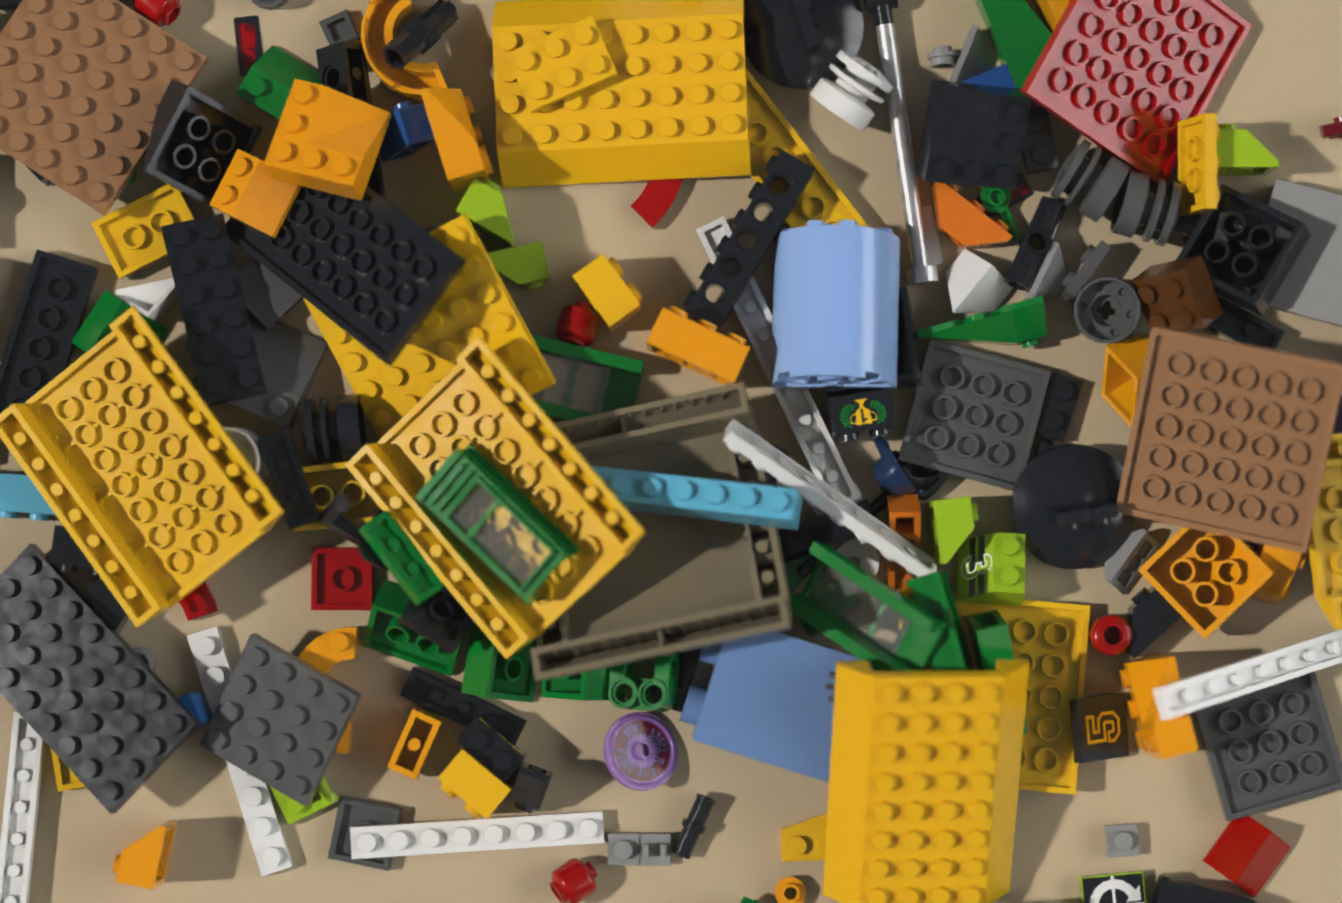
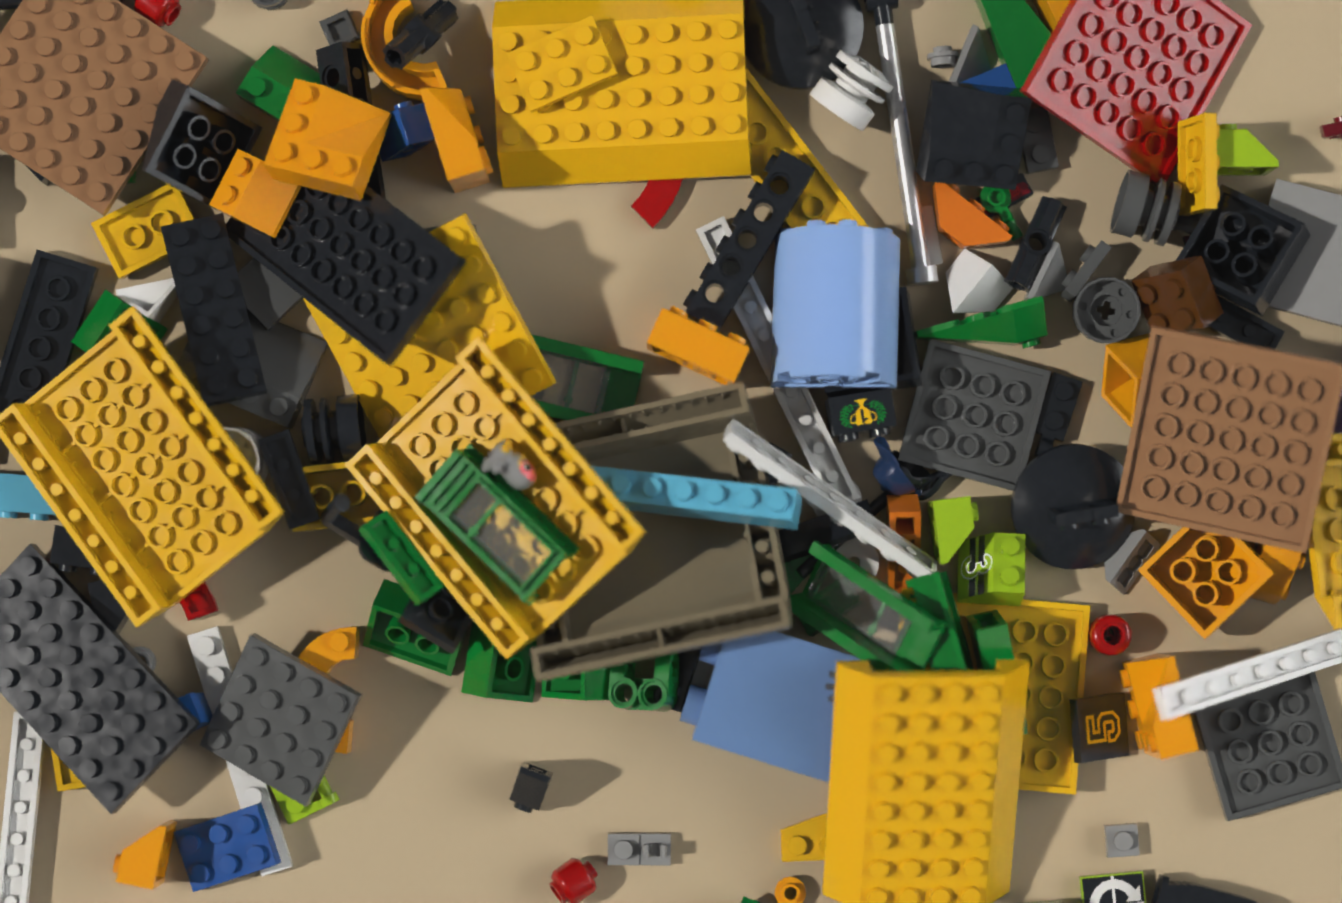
(227, 847): none -> blue plate
(248, 42): sticker -> none
(341, 580): red tile -> none
(358, 813): dark grey tile -> none
(415, 743): light orange brick -> none
(460, 707): black tile -> none
(474, 785): yellow brick -> none
(476, 834): white plate -> none
(488, 210): lime slope -> none
(491, 748): black brick -> none
(513, 466): none -> light grey animal
(522, 265): lime slope -> none
(578, 324): red head -> none
(607, 292): yellow brick -> none
(640, 751): medium lavender shield -> none
(693, 826): black pin -> none
(1090, 180): dark grey wheel -> none
(1148, 619): black slope -> none
(1246, 854): red slope -> none

